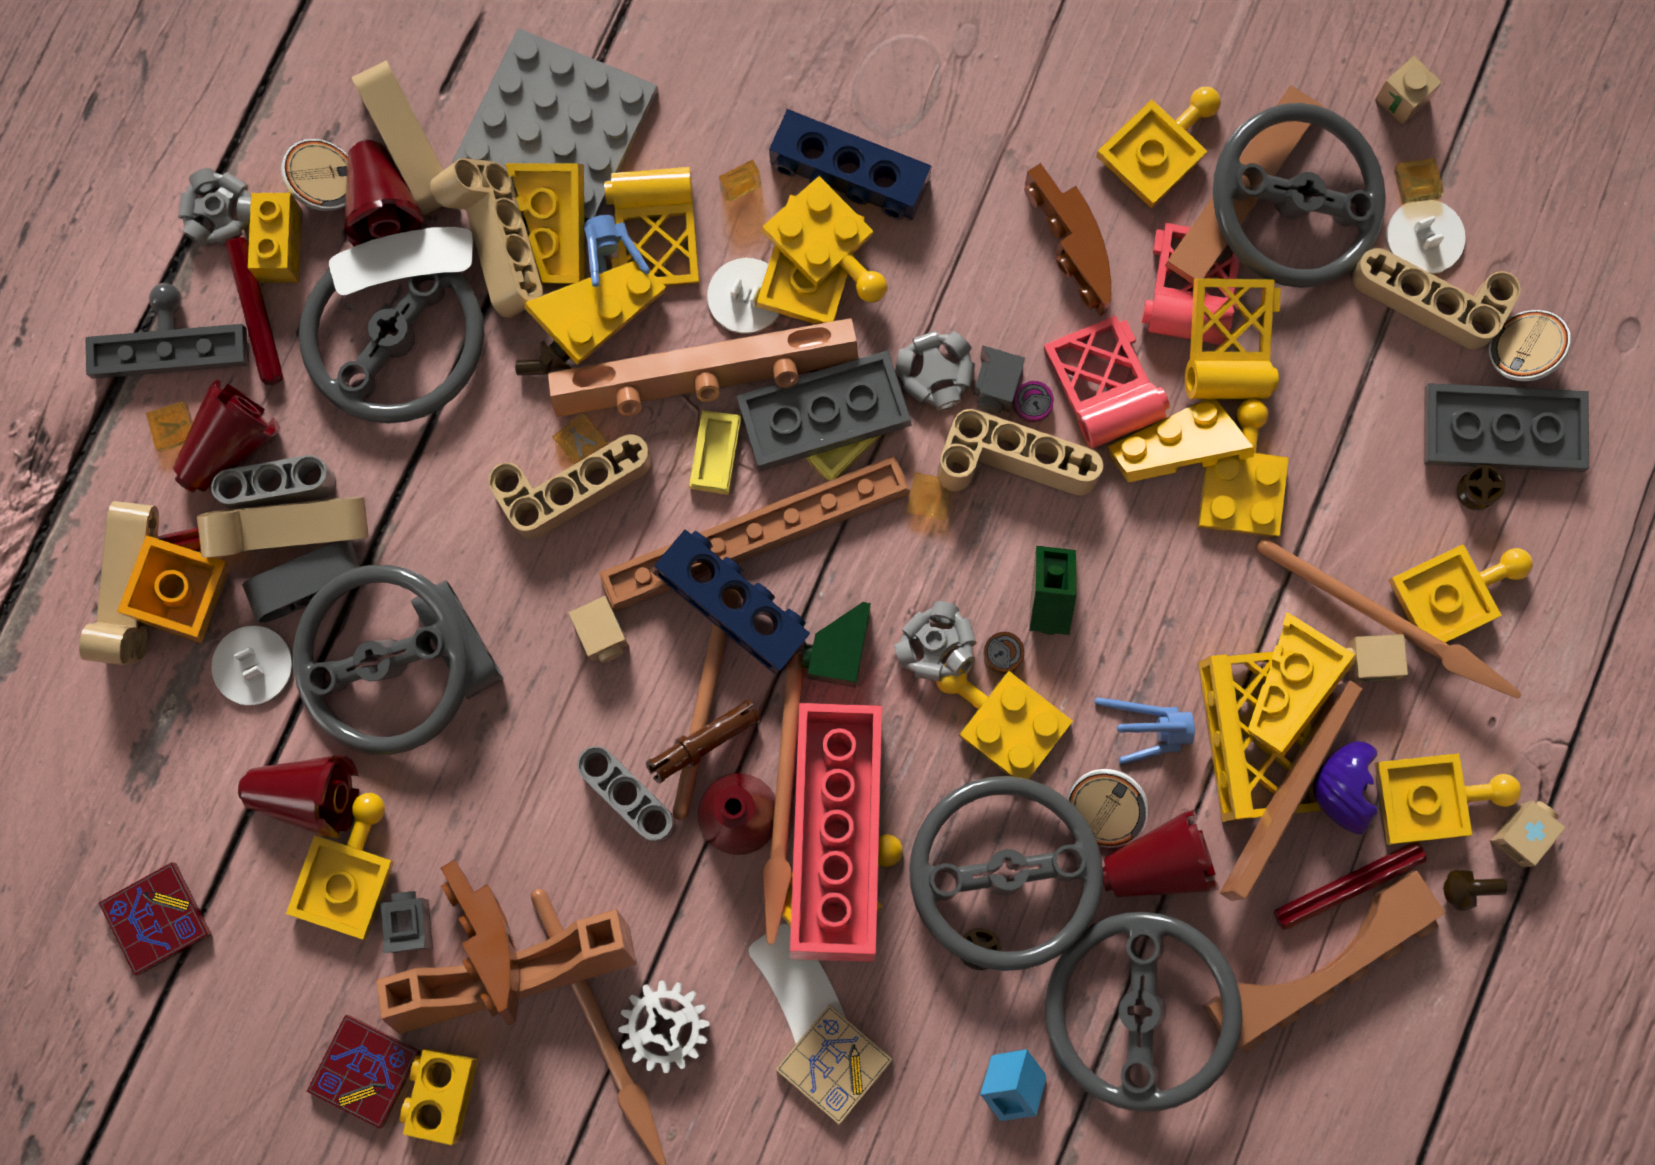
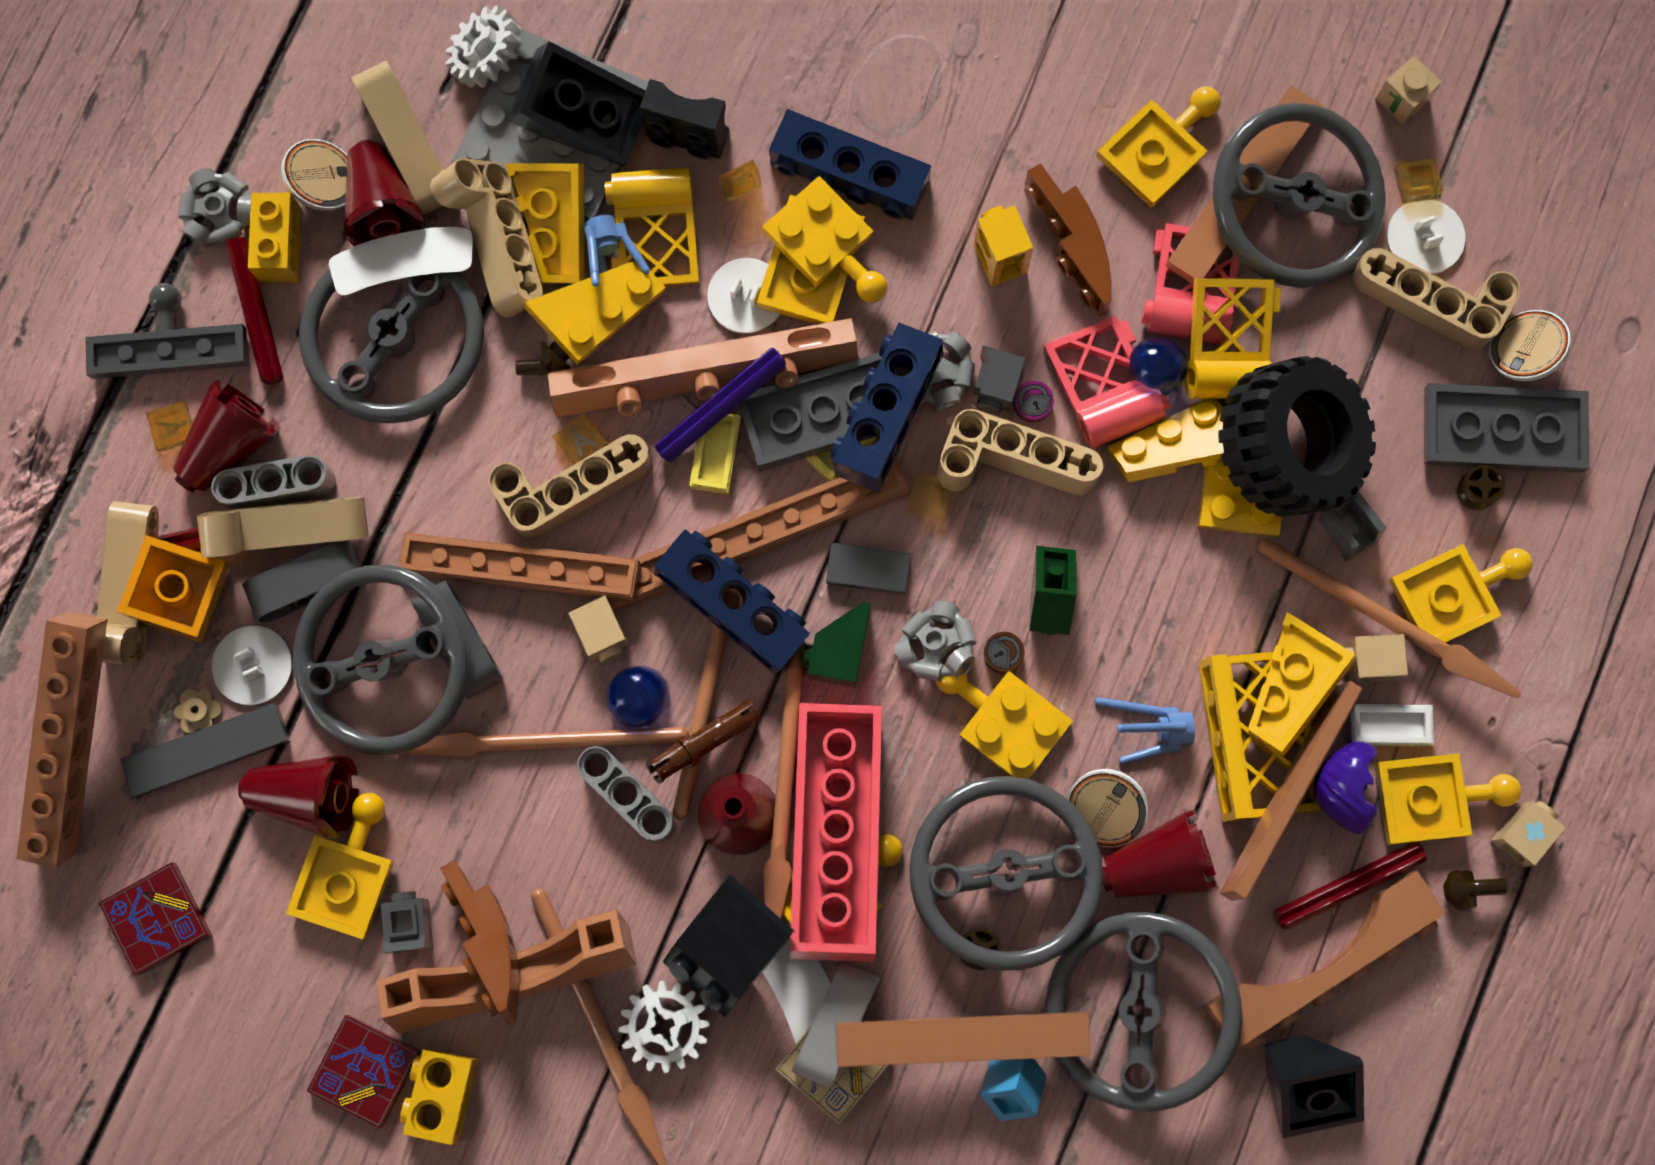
(61, 738): none -> nougat brick
(205, 750): none -> dark grey tile
(207, 710): none -> tan plant
(466, 743): none -> nougat piece
(484, 46): none -> white gear
(520, 566): none -> nougat tile
(578, 105): none -> black slope
(637, 696): none -> clear blue hair
(684, 121): none -> black brick
(720, 404): none -> dark purple axle
(727, 946): none -> black slope
(844, 1002): none -> light grey beam
(868, 568): none -> dark grey tile
(871, 464): none -> dark blue brick
(962, 1039): none -> nougat tile
(1002, 244): none -> yellow brick
(1159, 364): none -> clear blue hair
(1314, 1085): none -> black slope
(1334, 427): none -> black tyre
(1353, 526): none -> dark grey window
(1392, 725): none -> white tile

